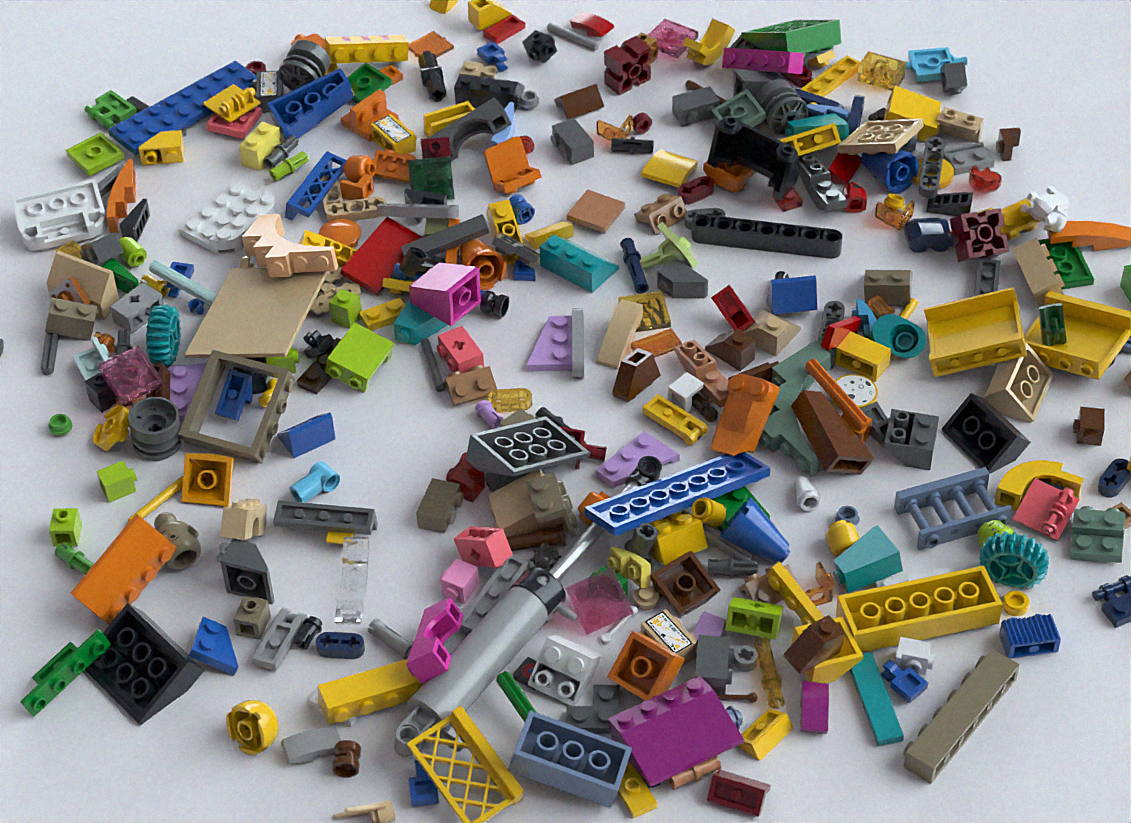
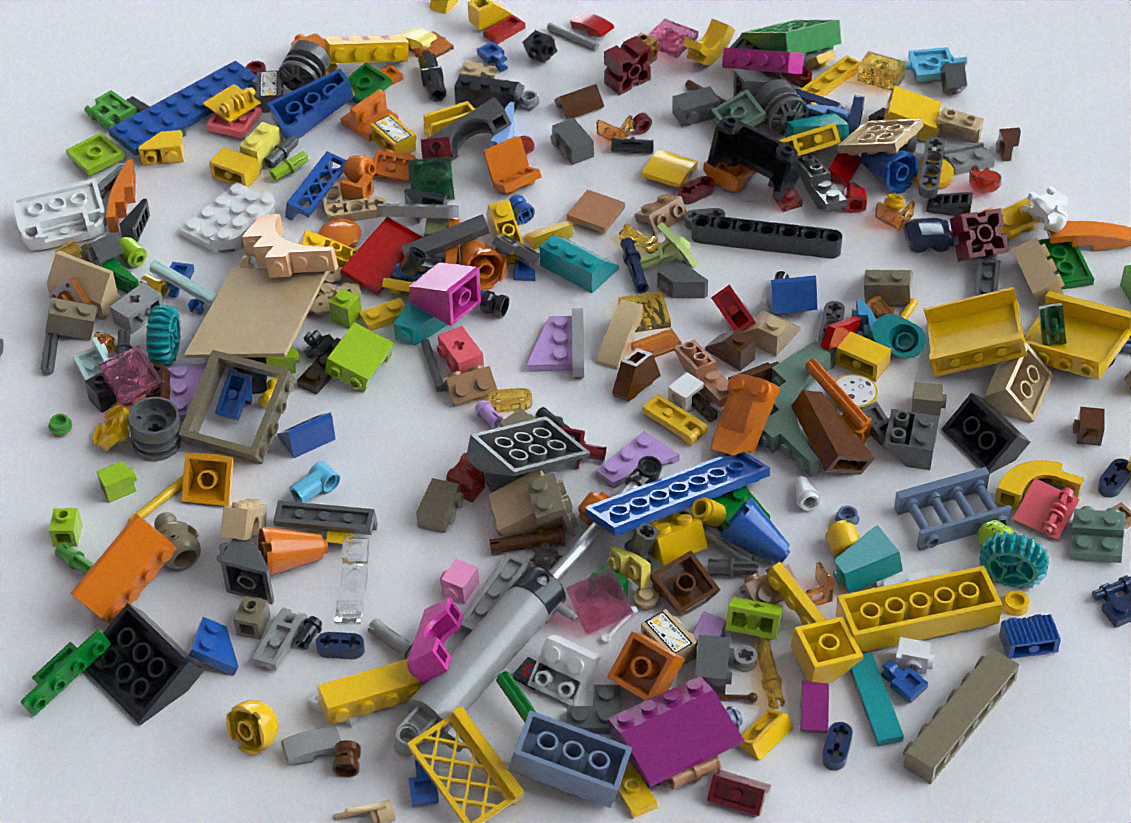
(234, 167): none -> yellow brick
(289, 548): none -> orange cone
(418, 38): none -> light yellow slope
(483, 546): coral brick -> none
(640, 240): none -> clear yellow piece
(815, 644): reddish brown slope -> none
(831, 745): none -> dark blue beam
(928, 398): none -> dark tan brick

